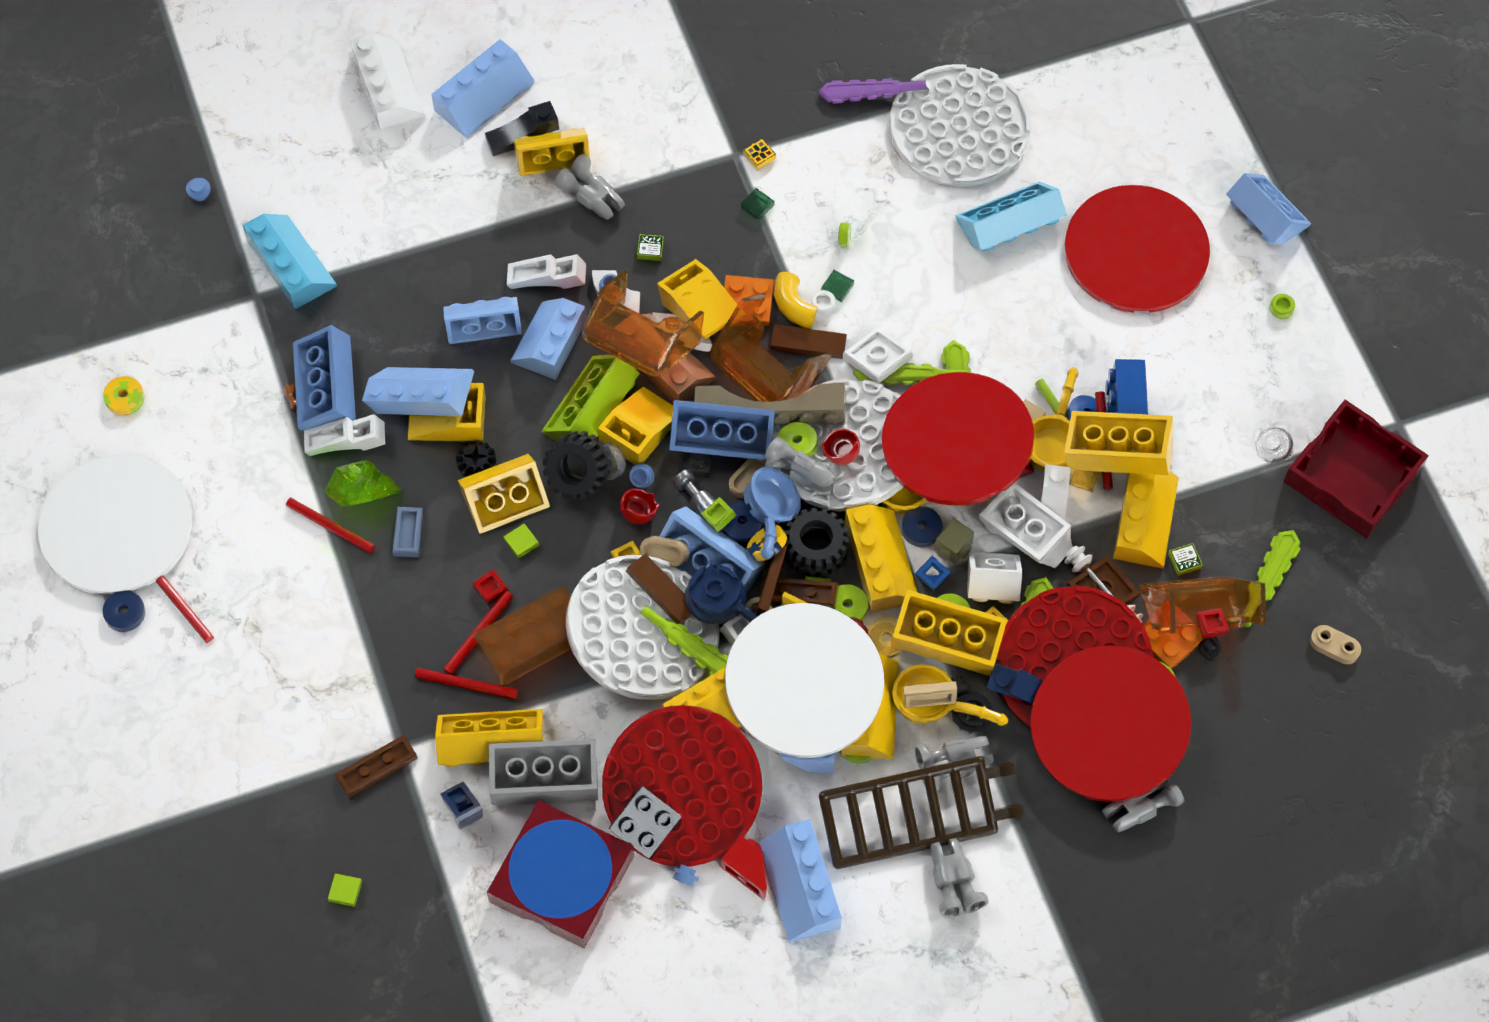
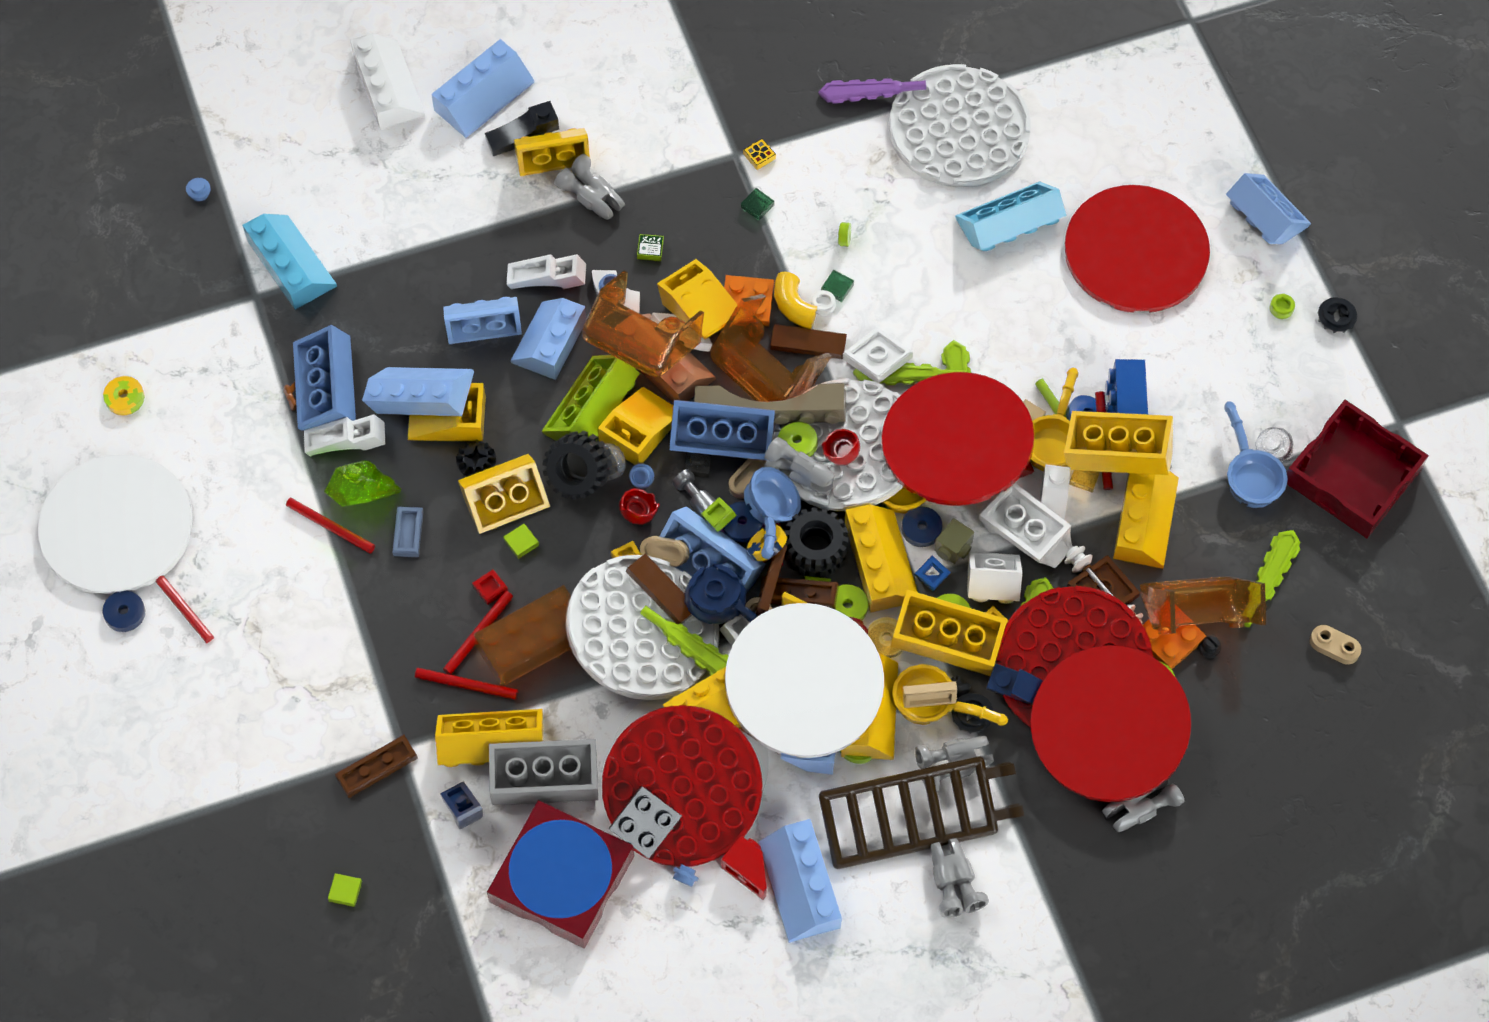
(1185, 559): tile -> none
(1212, 623): red tile -> none
(1253, 474): none -> medium blue piece
(1346, 312): none -> black gear

